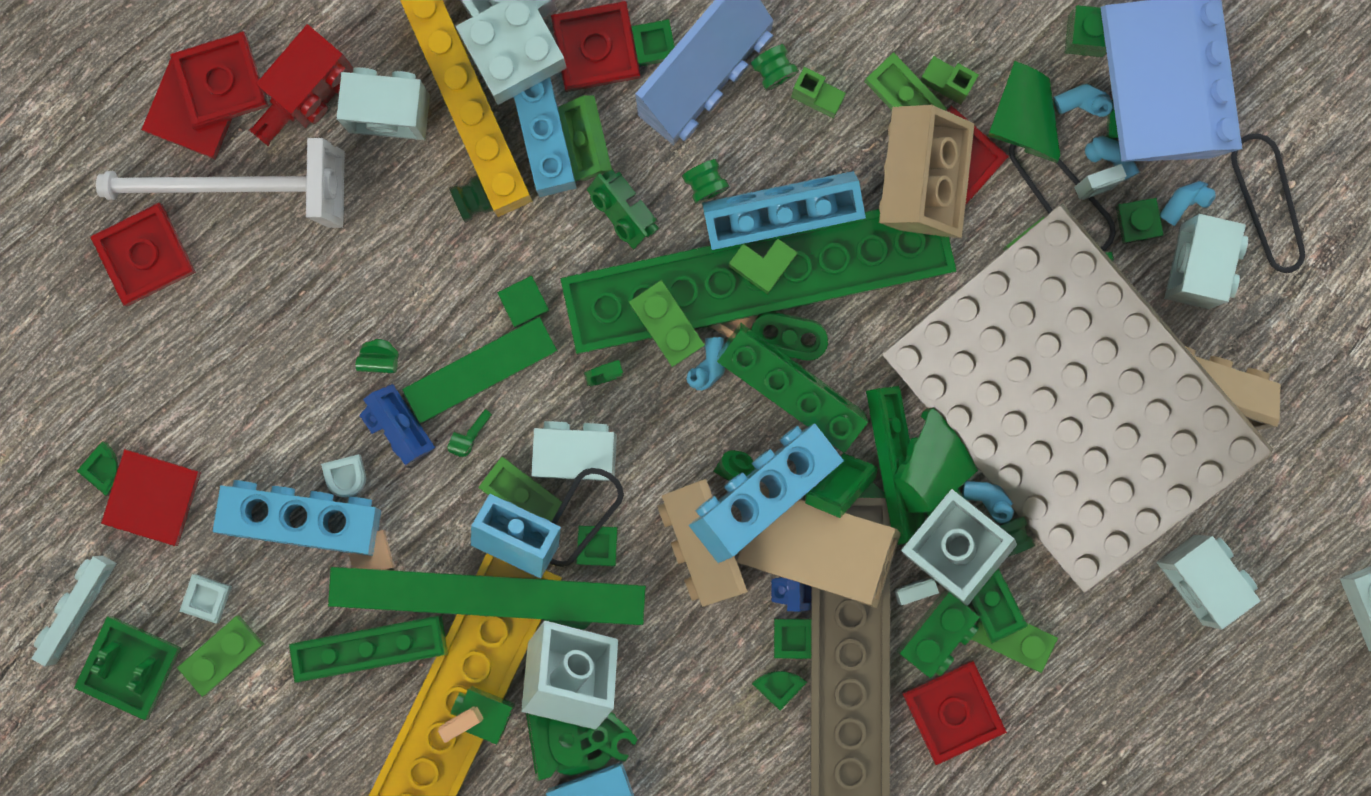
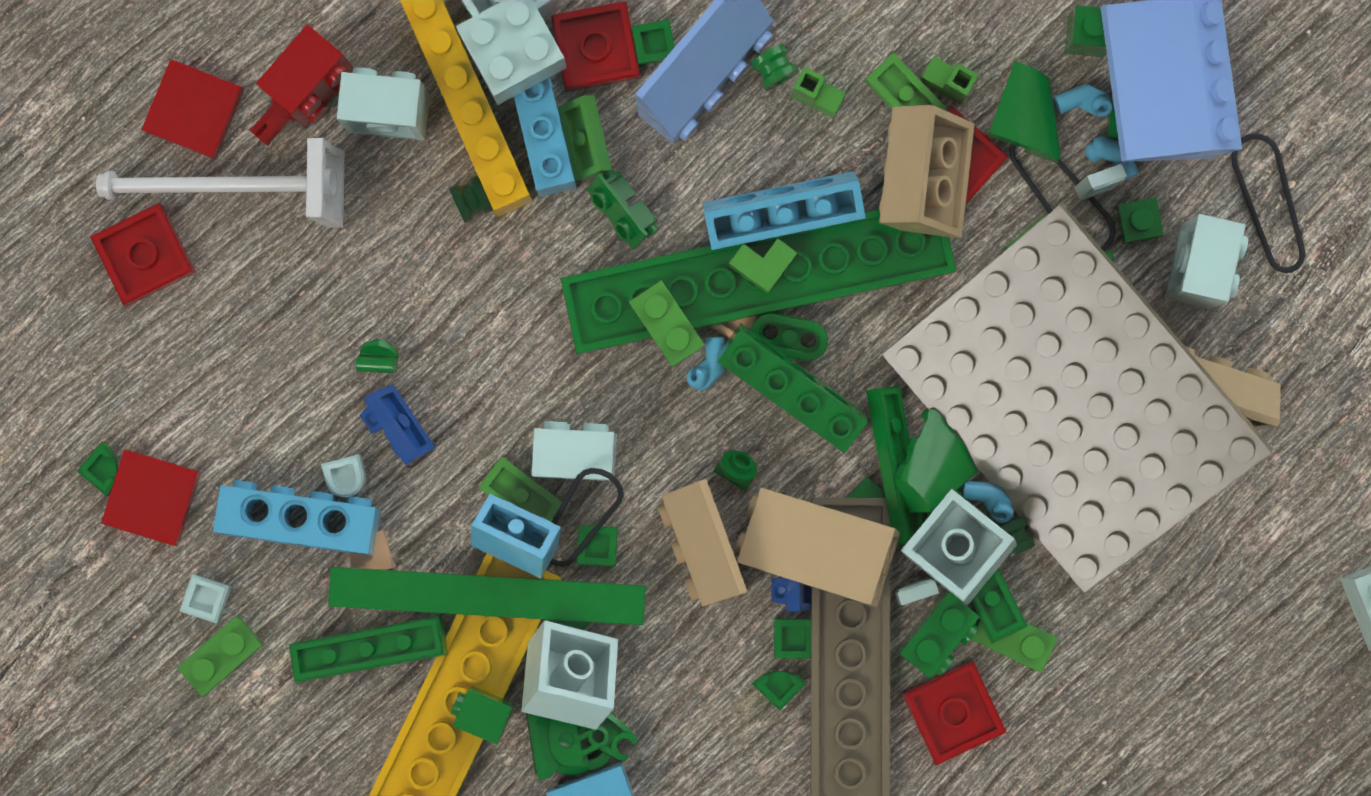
(72, 610): light aqua plate -> none
(127, 668): green plate -> none
(218, 80): red tile -> none
(460, 724): light nougat tile -> none
(461, 444): green hand -> none
(480, 370): green tile -> none
(523, 301): green tile -> none
(604, 374): green tile -> none
(705, 181): green wheel -> none
(813, 461): medium azure brick -> none
(842, 486): green tile -> none
(1187, 196): medium azure arm -> none
(1210, 580): light aqua brick -> none

